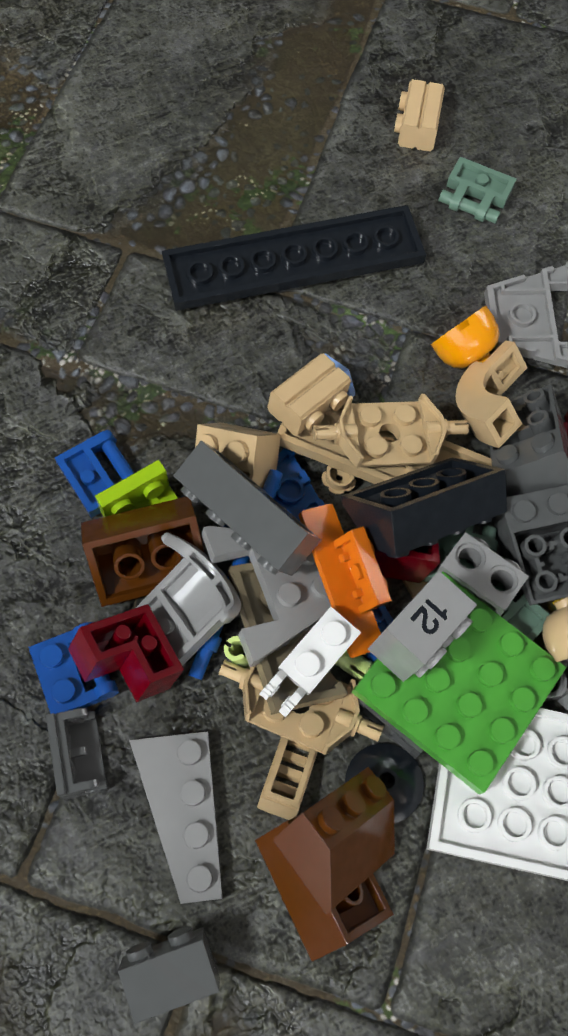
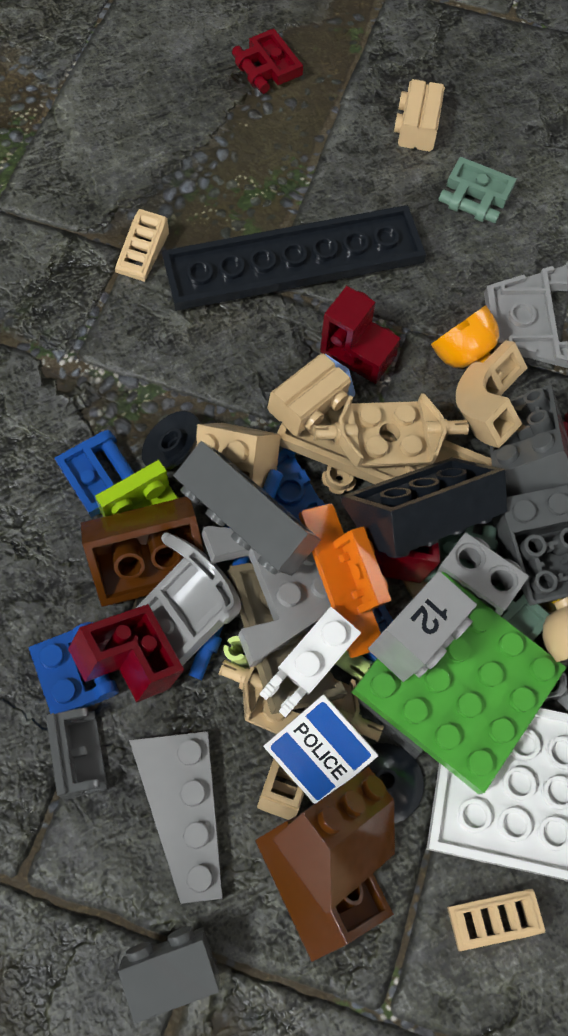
(147, 226): none -> tan slope
(171, 440): none -> black dish
(274, 55): none -> dark red plate
(320, 749): none -> piece
(356, 340): none -> dark red brick
(530, 910): none -> tan slope

